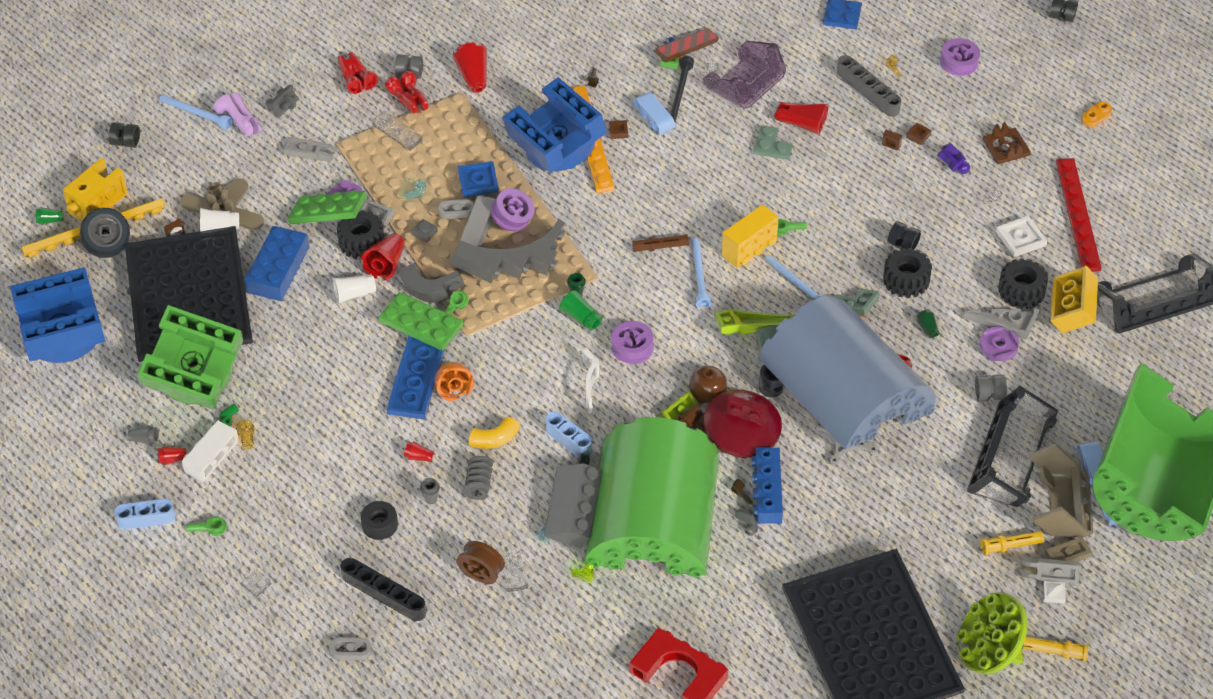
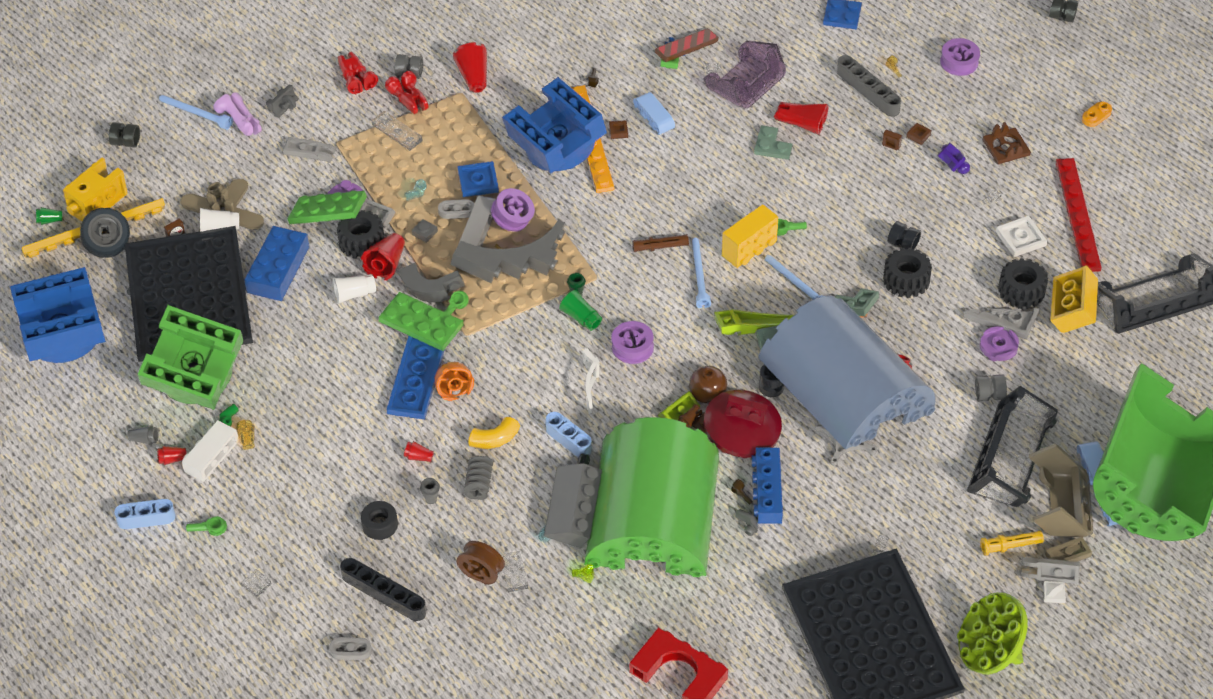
(686, 65): black piece -> none
(928, 323): dark green cone -> none
(1065, 648): yellow pin -> none

